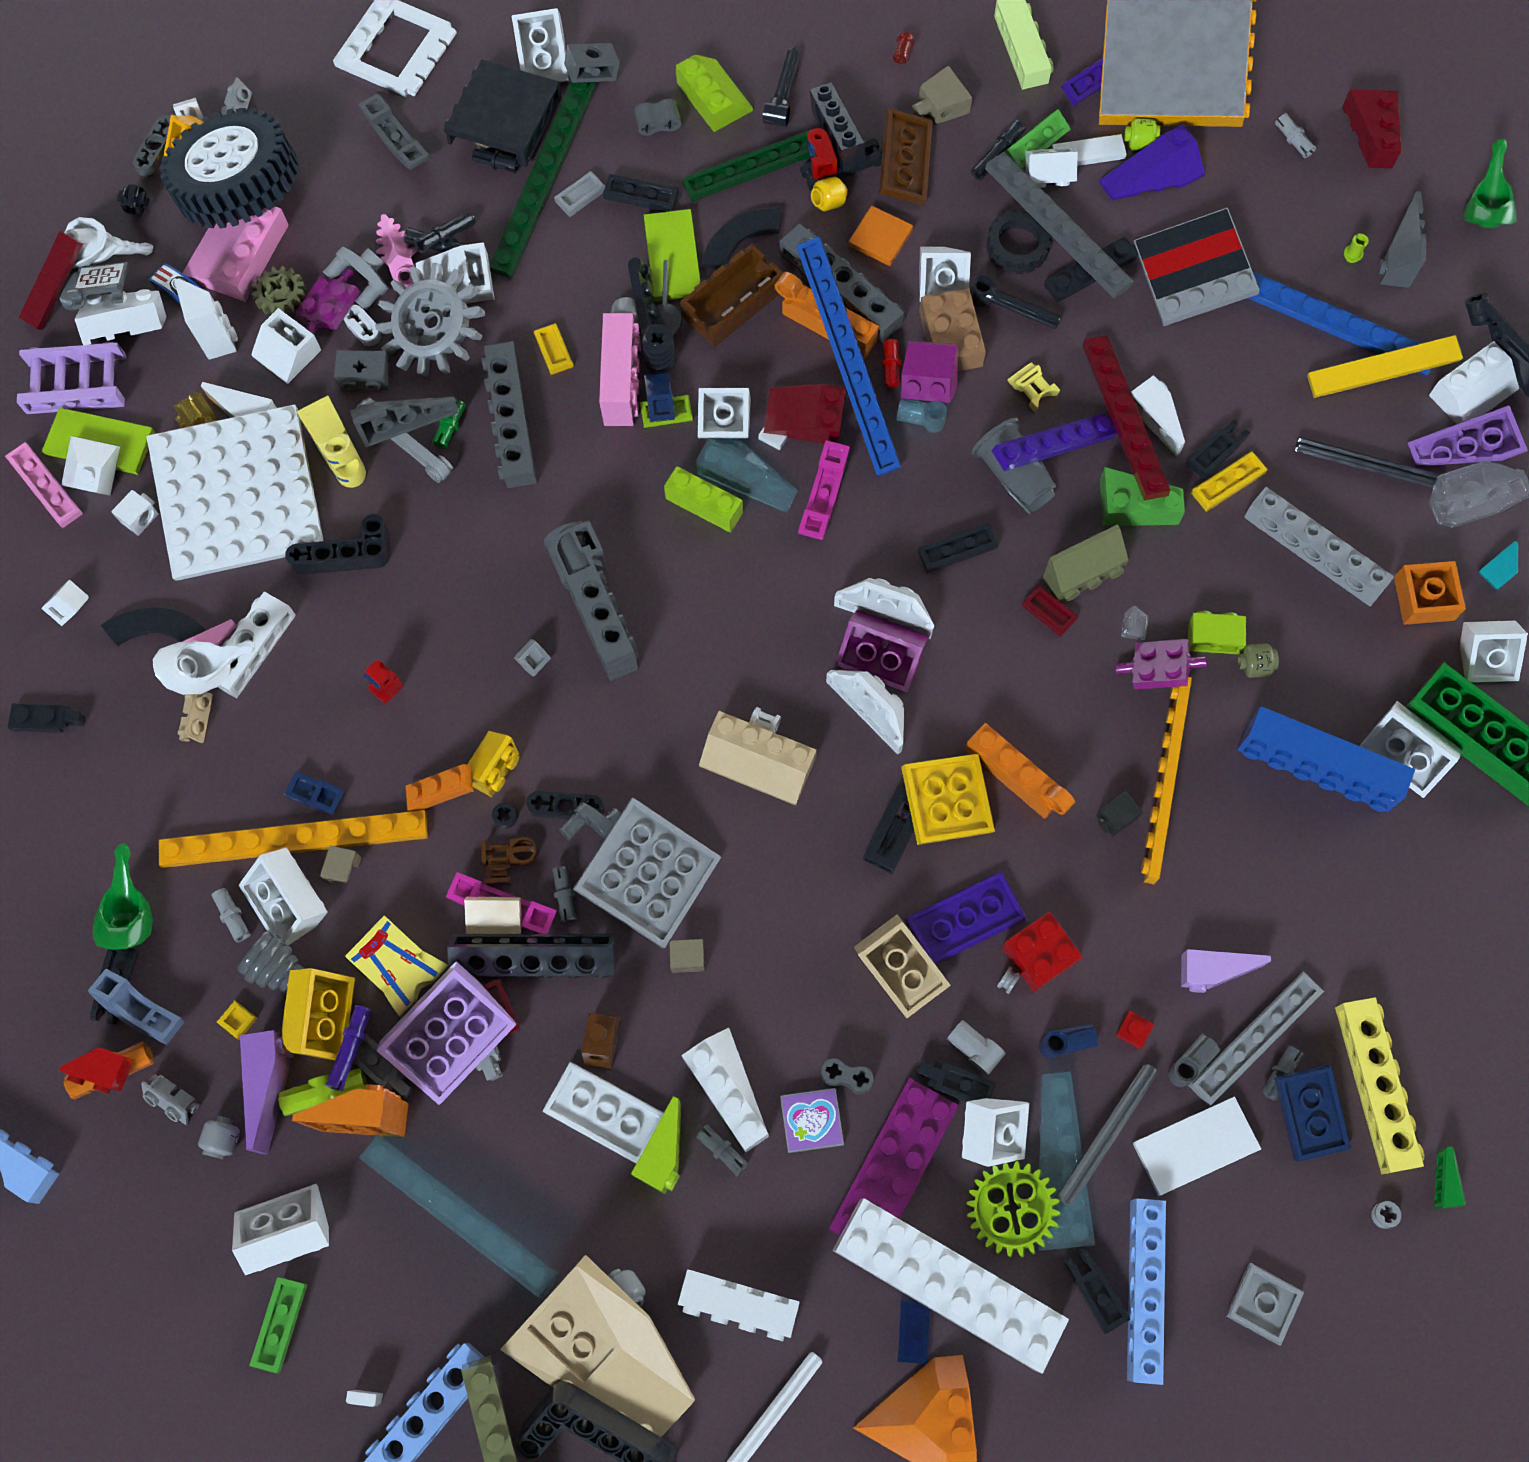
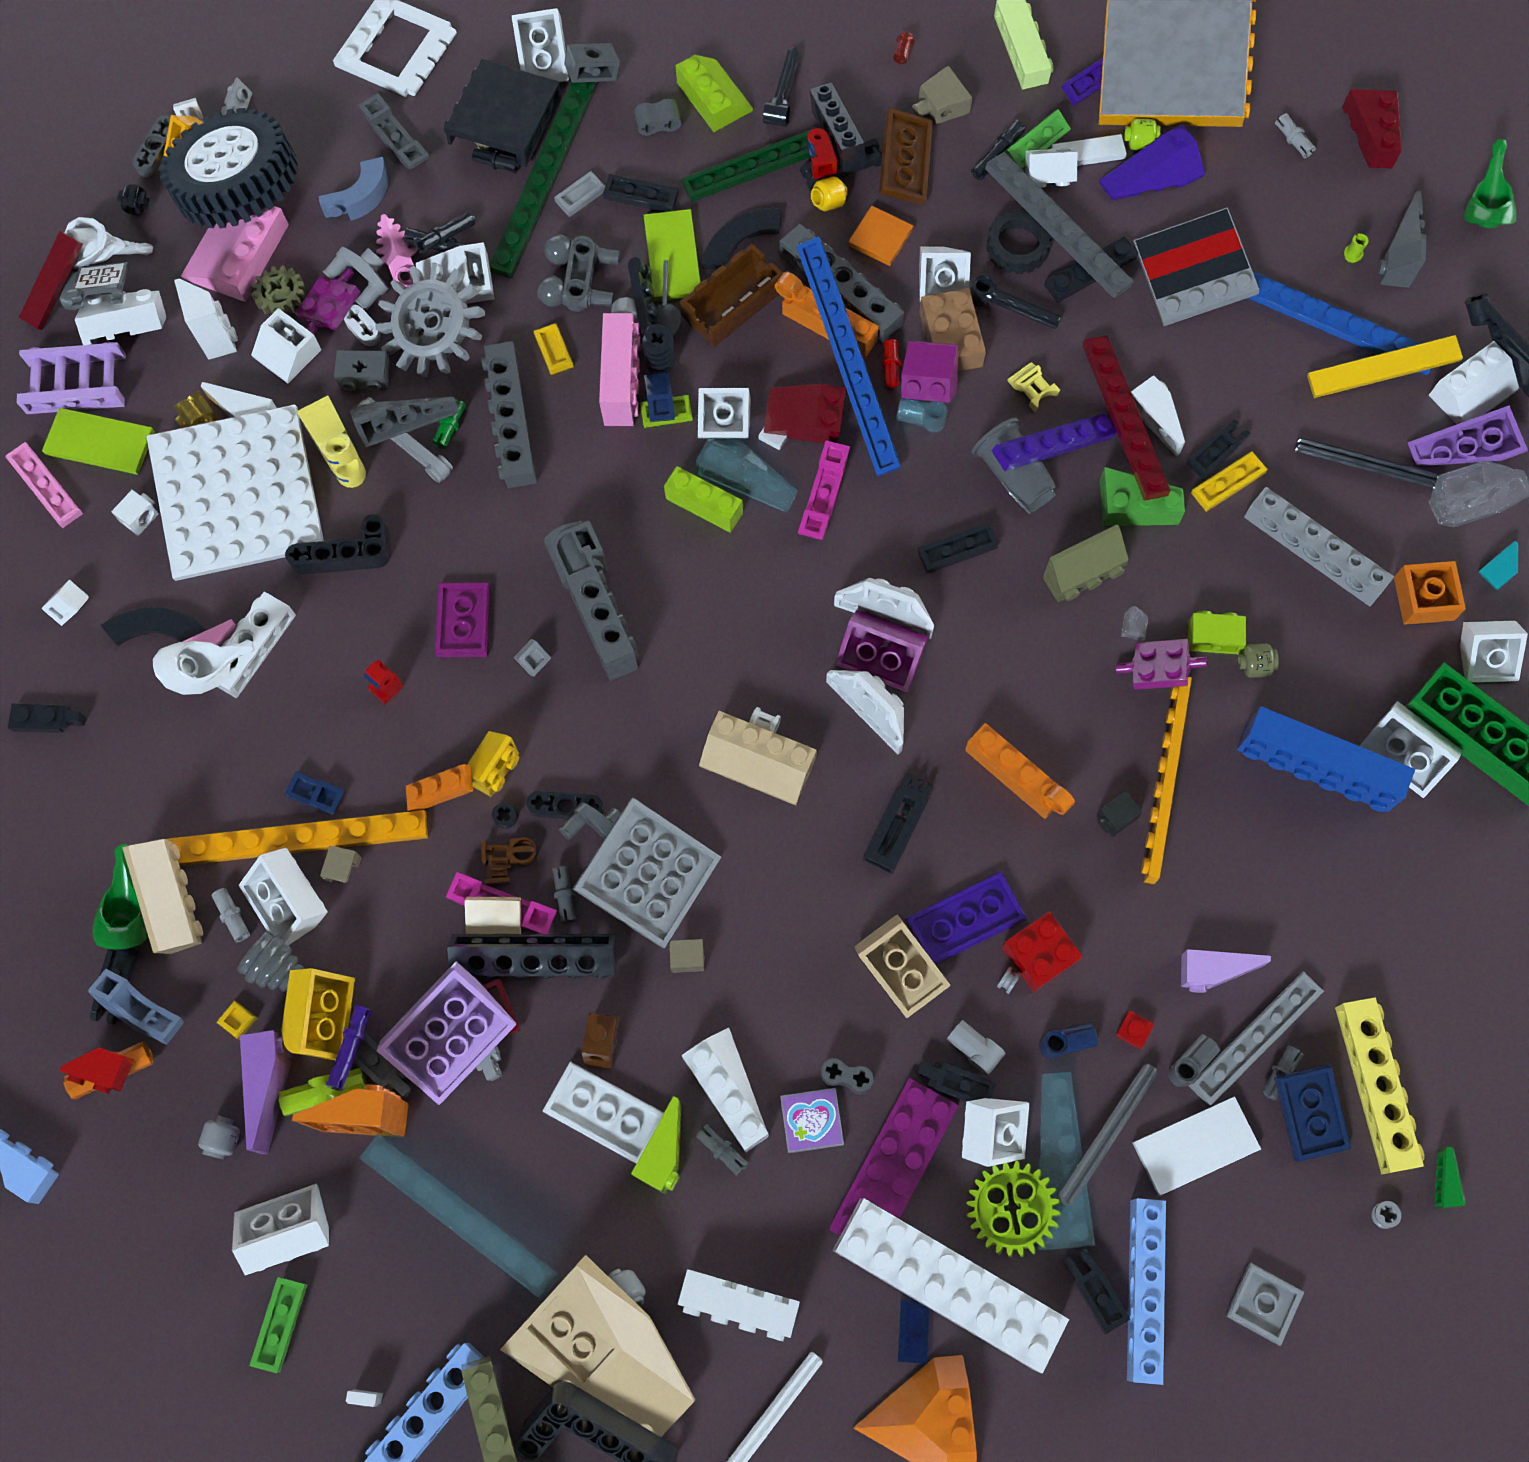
(90, 465): white slope -> none
(163, 896): none -> tan slope
(164, 280): slope -> none
(175, 1106): light grey hinge -> none
(195, 724): tan hinge -> none
(362, 196): none -> sand blue arch
(395, 964): light yellow piece -> none
(462, 619): none -> magenta tile
(579, 274): none -> dark grey piece
(947, 799): yellow plate -> none
(1049, 610): dark red tile -> none

